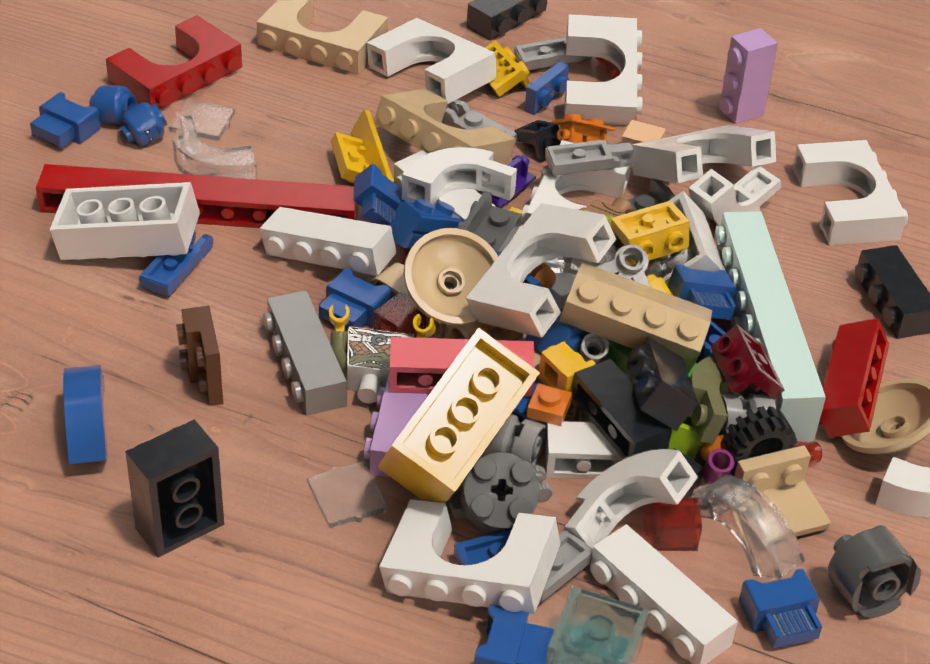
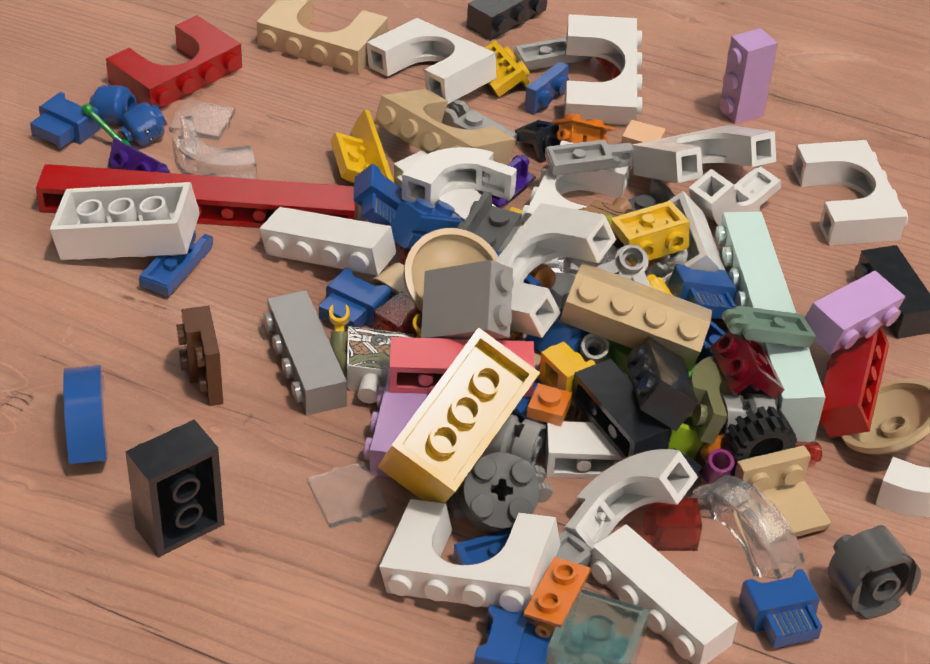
(88, 109): none -> green hinge
(128, 158): none -> dark purple hinge
(467, 298): none -> light grey brick
(556, 595): none -> orange hinge
(769, 326): none -> sand green hinge
(854, 312): none -> lavender brick

